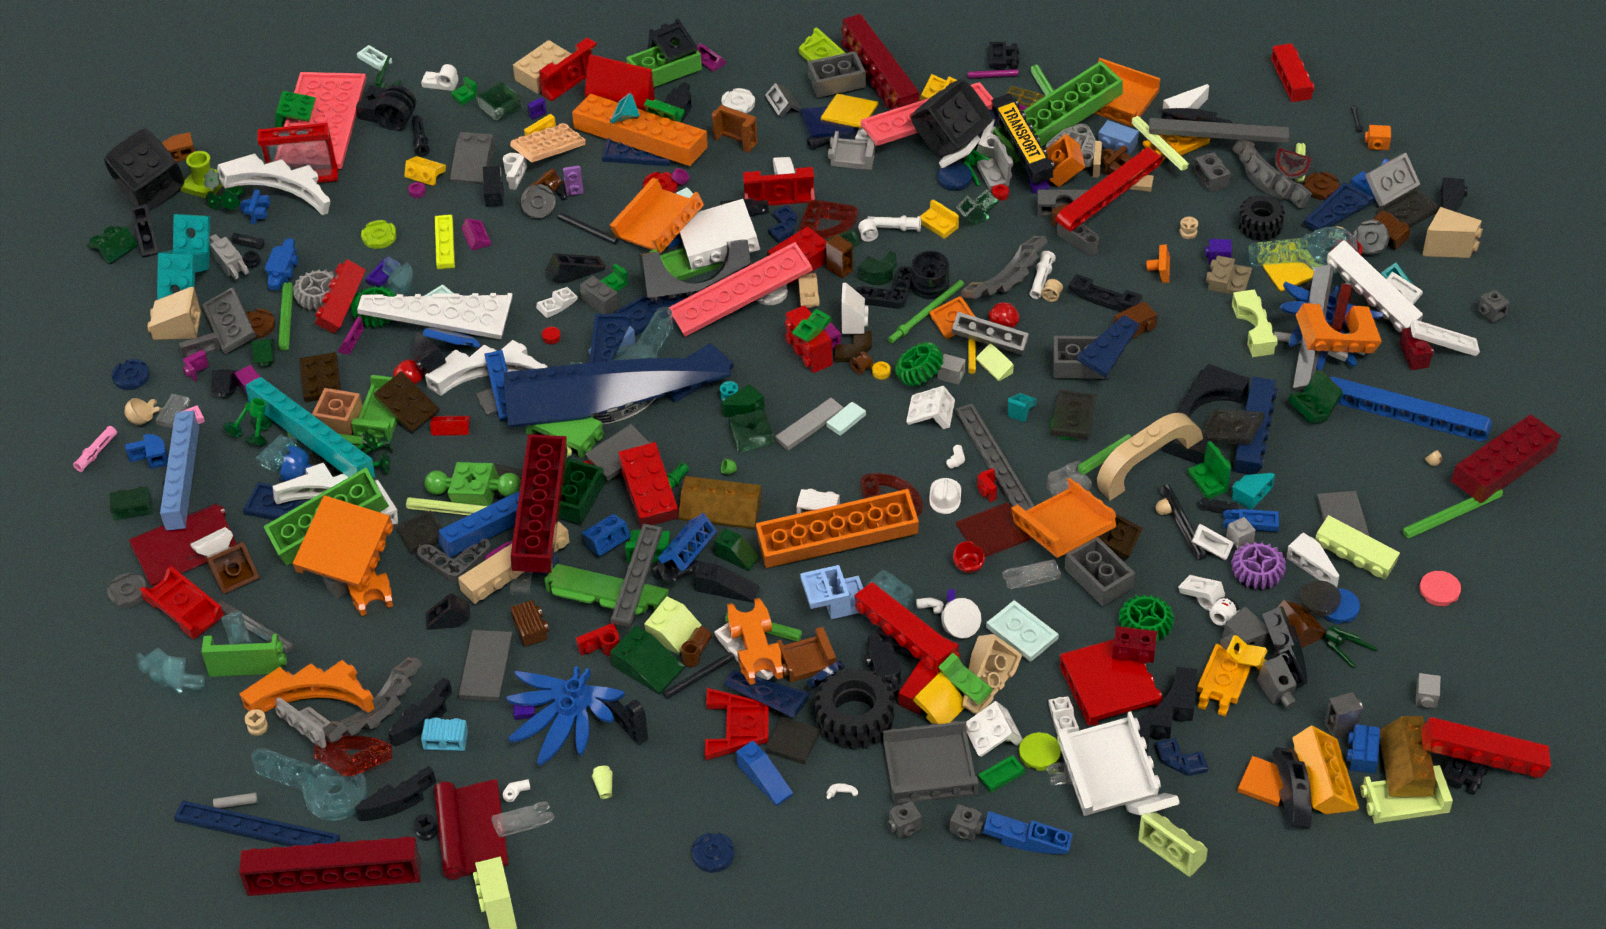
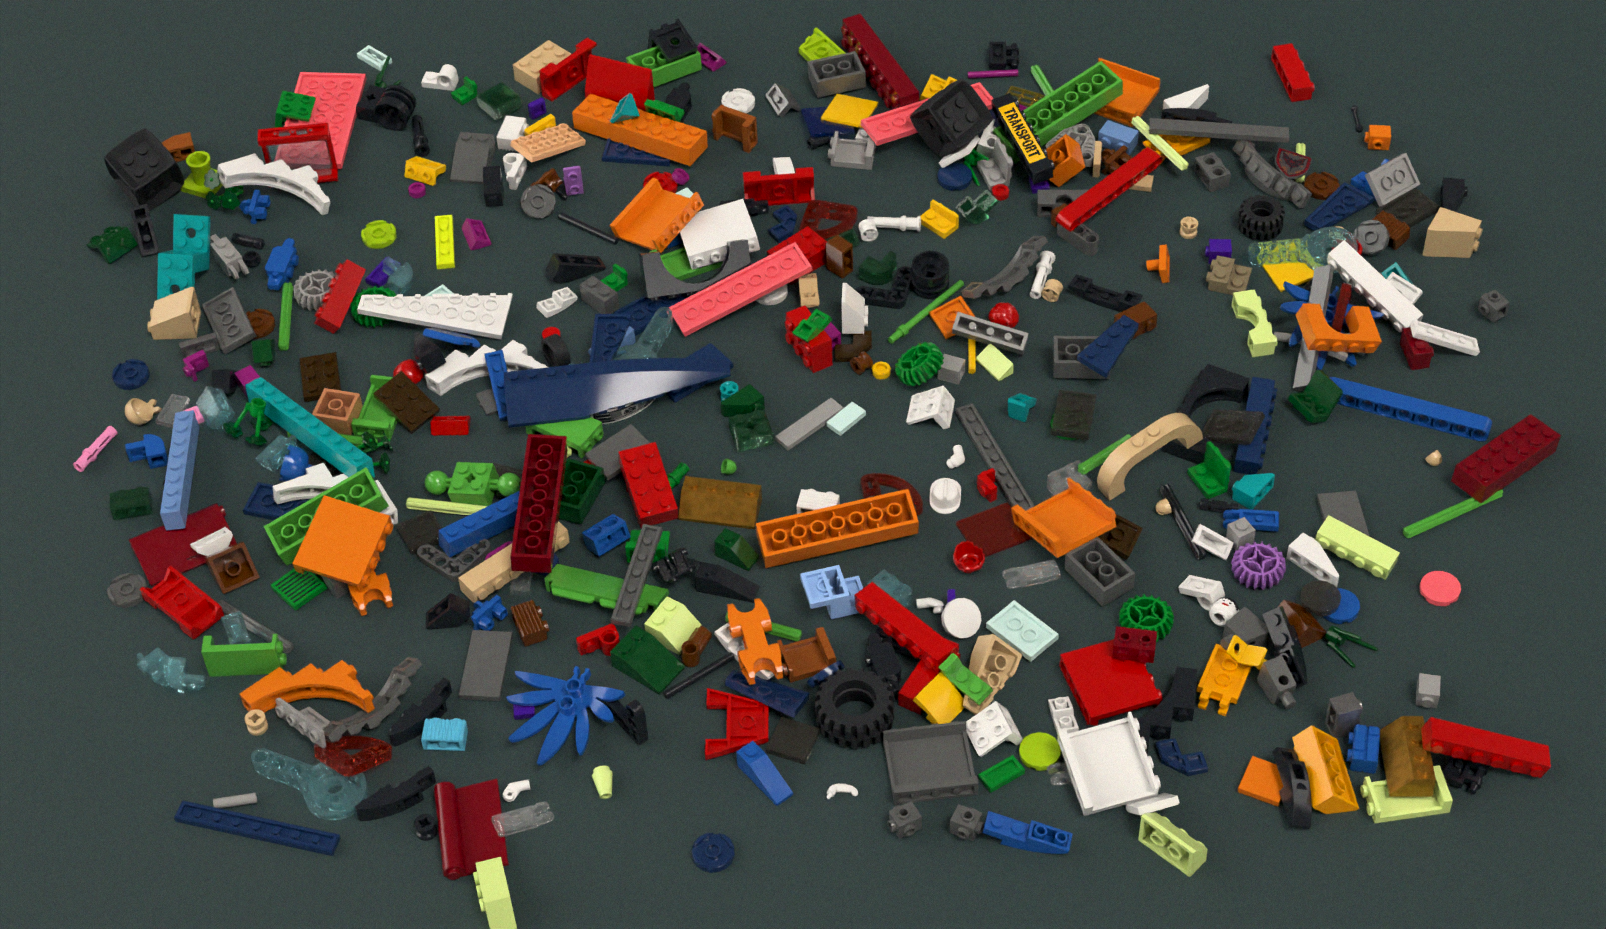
(215, 408): none -> clear light blue brick
(298, 588): none -> green tile
(330, 866): dark red brick -> none
(352, 337): magenta slope -> none
(486, 611): none -> blue hips
(511, 129): none -> white brick
(555, 351): none -> black tyre
(688, 536): blue fence -> none

